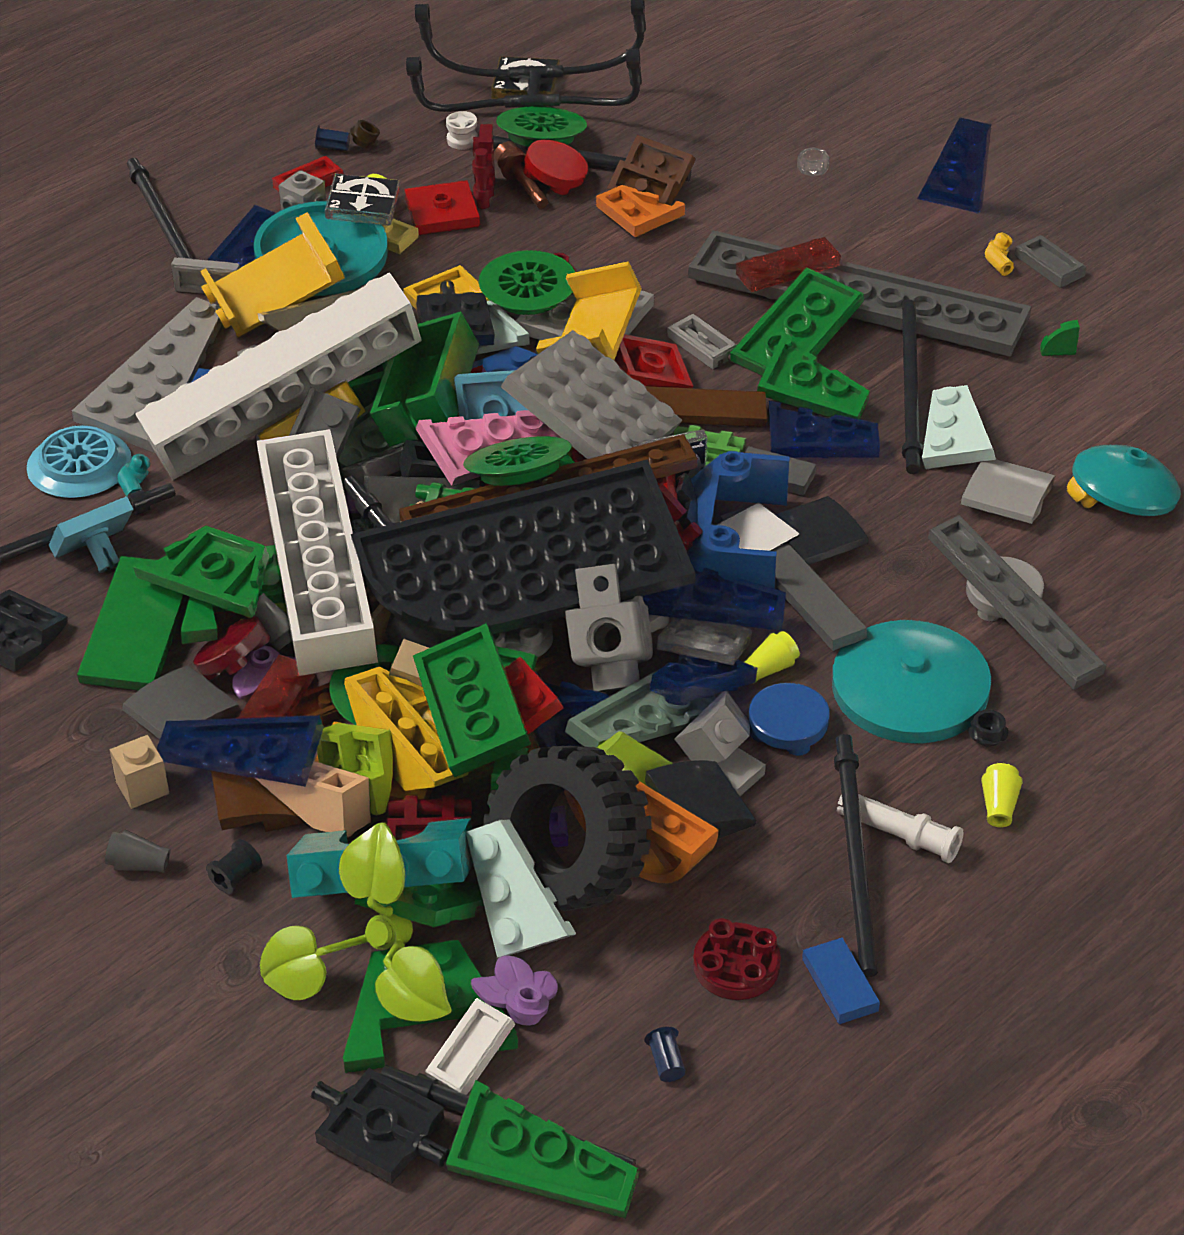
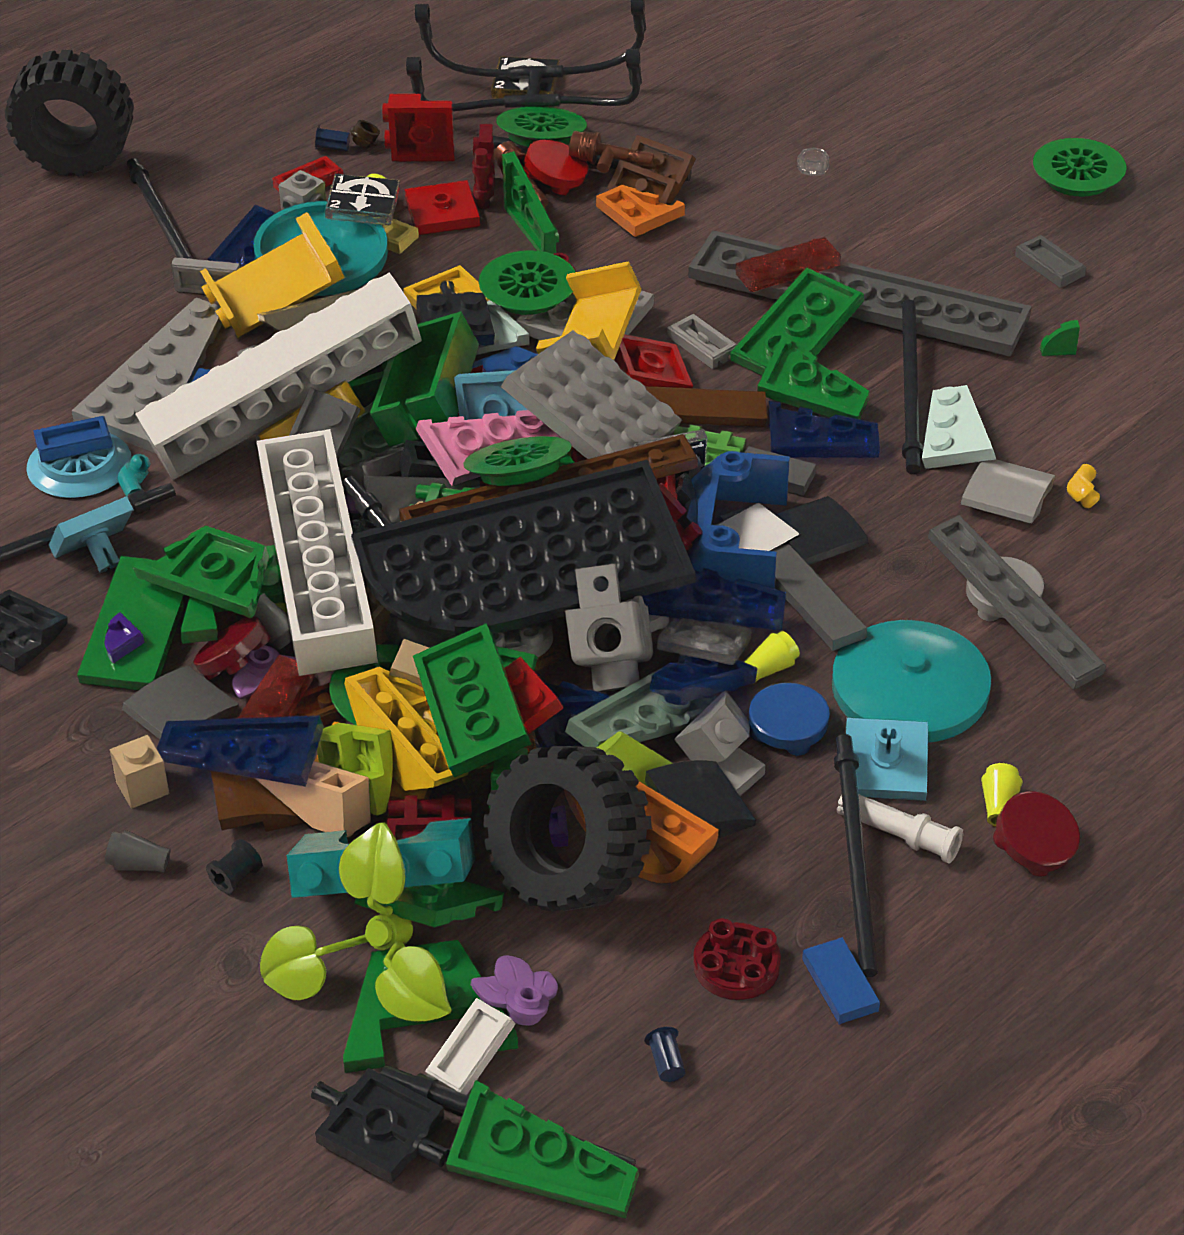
(72, 438): none -> blue tile
(79, 81): none -> black tyre
(121, 637): none -> dark purple tile
(418, 128): none -> red plate
(461, 129): white wheel -> none
(514, 898): light aqua wing -> none
(525, 206): none -> green wing
(588, 146): none -> copper piece
(890, 757): none -> medium azure tile
(961, 168): clear blue wing -> none
(988, 728): black plate -> none
(997, 253): yellow arm -> none
(1037, 832): none -> dark red tile
(1079, 166): none -> green piece
(1127, 479): teal dish -> none

